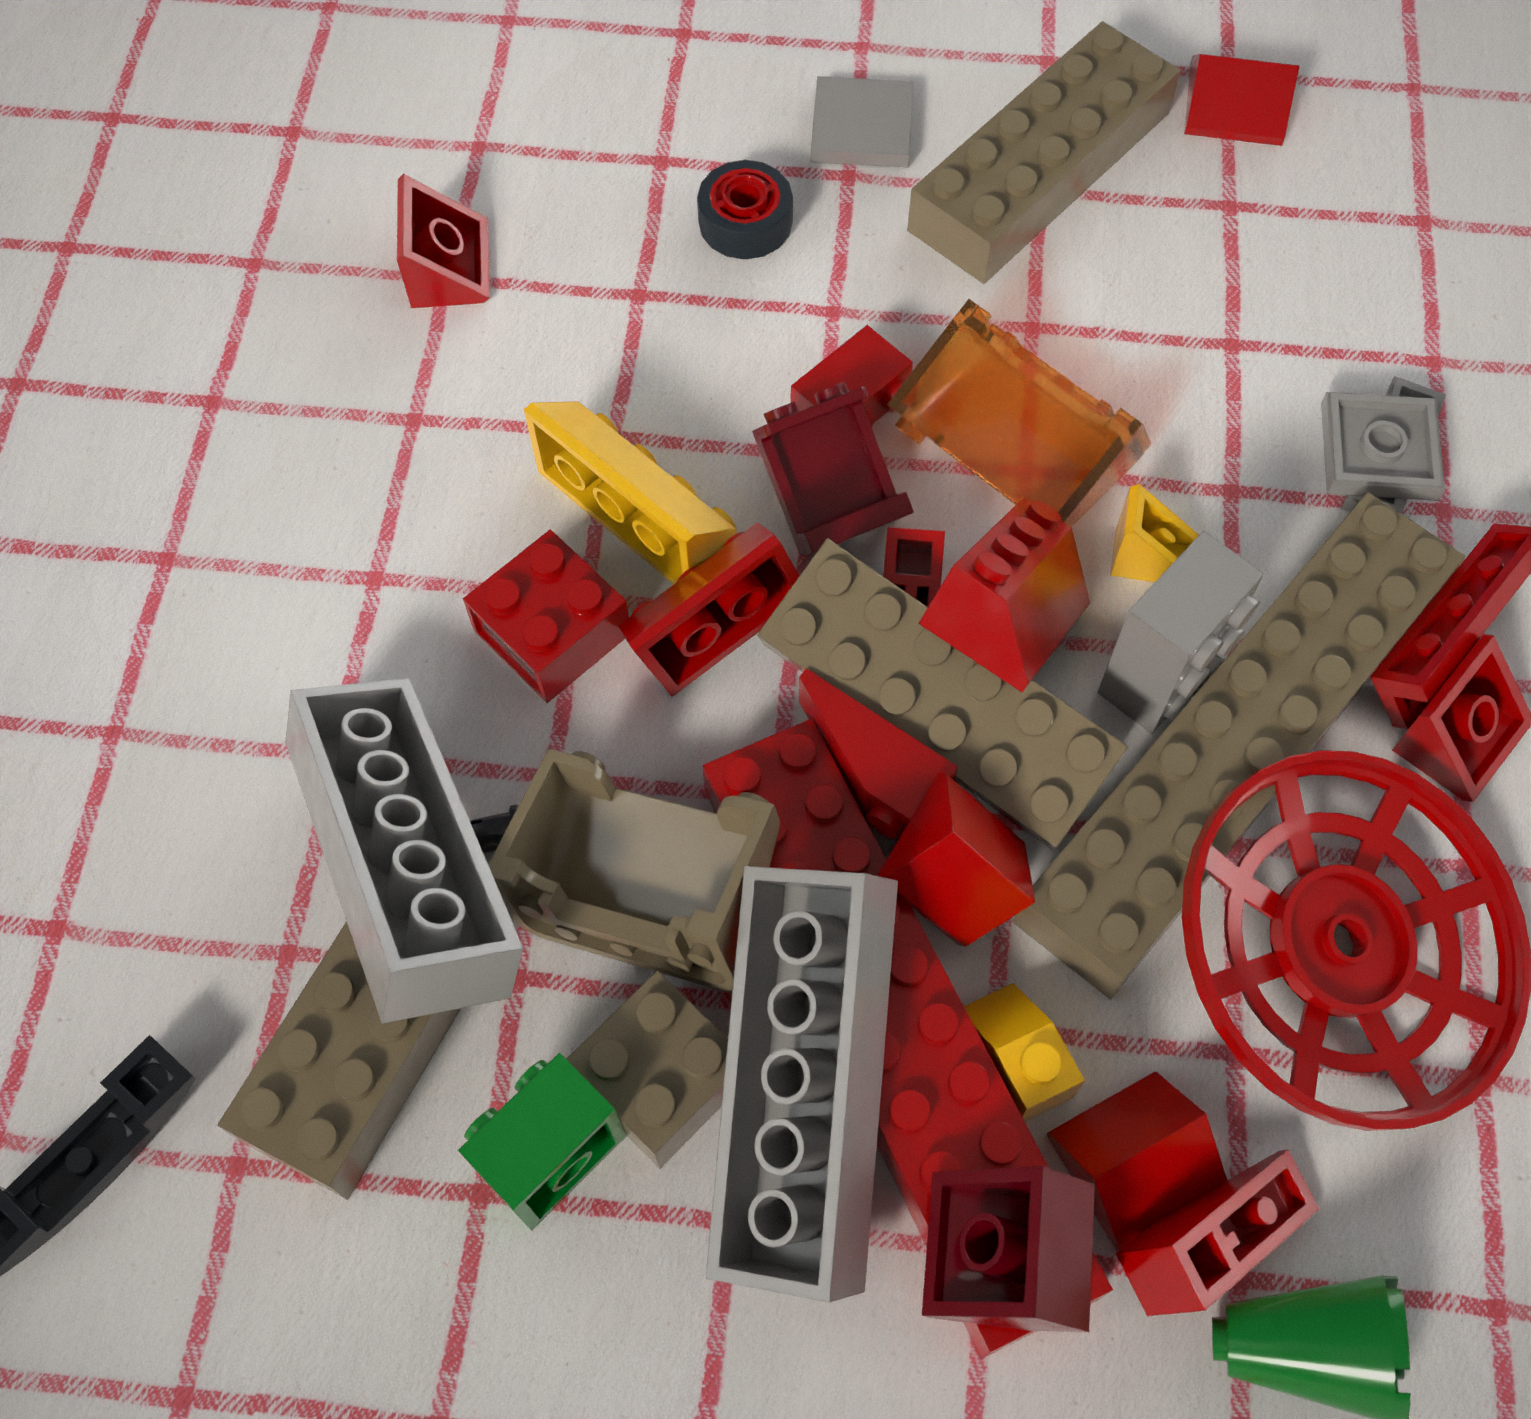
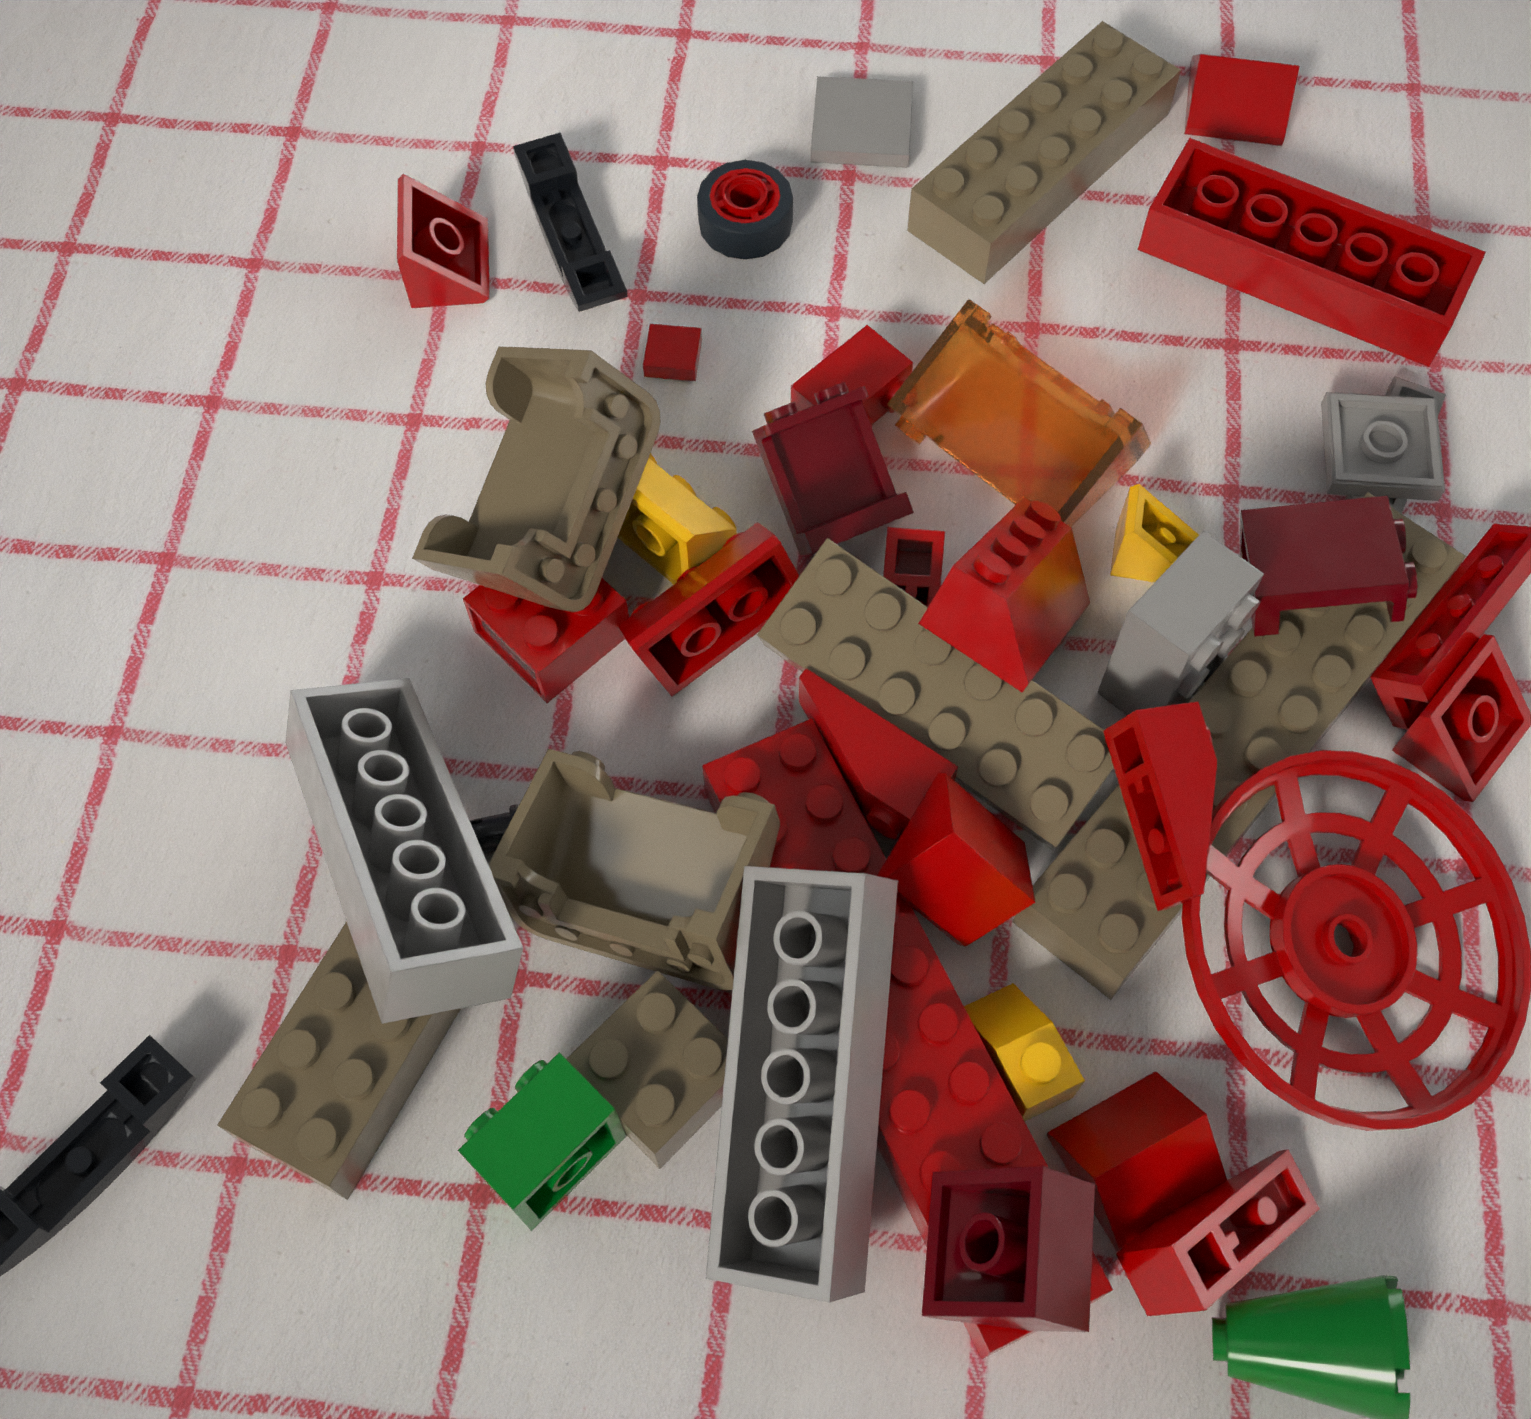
(556, 481): none -> dark tan windscreen
(567, 223): none -> black slope
(672, 352): none -> red tile
(1168, 789): none -> red slope
(1310, 251): none -> red brick
(1326, 558): none -> dark red panel

